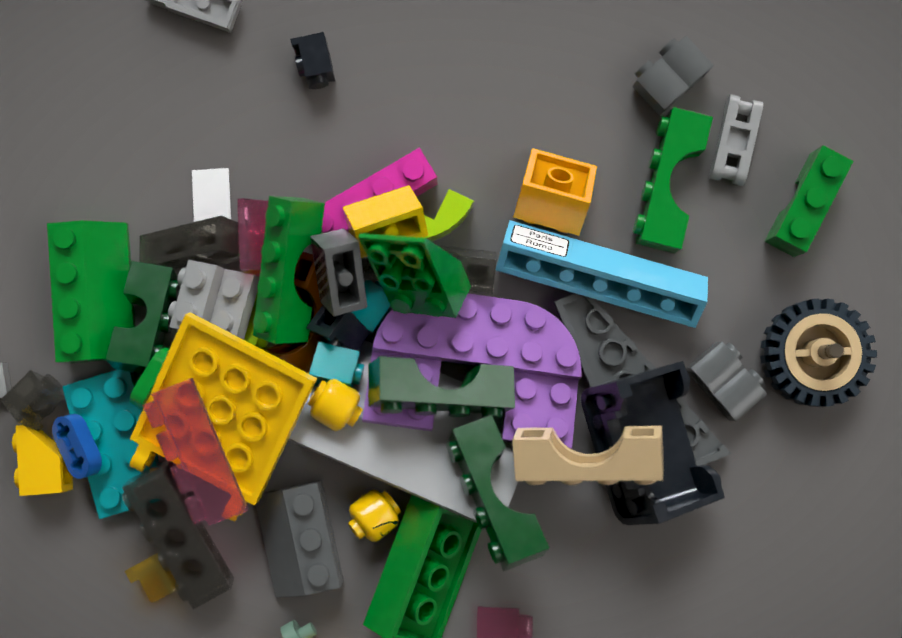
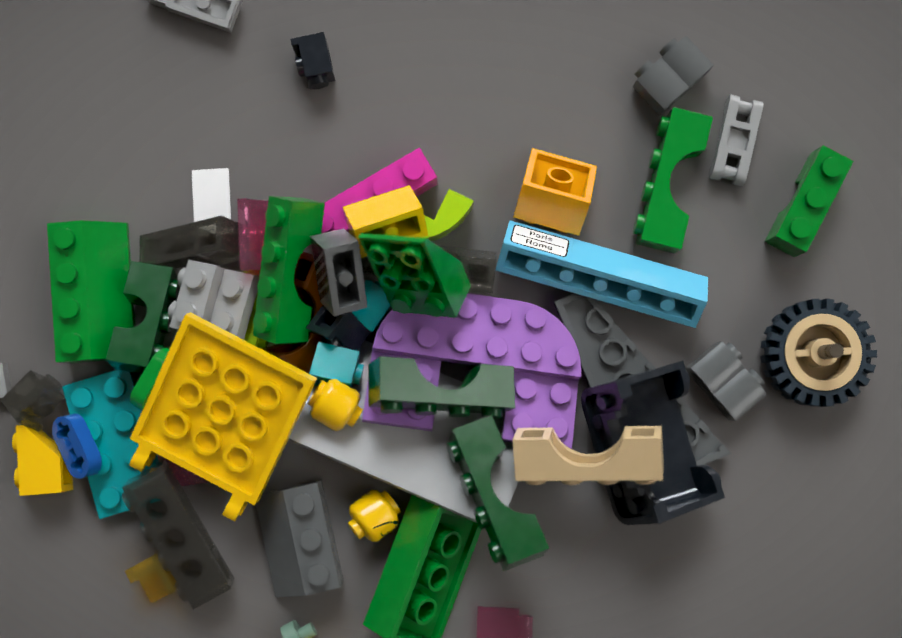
(202, 458): clear pink windscreen -> none

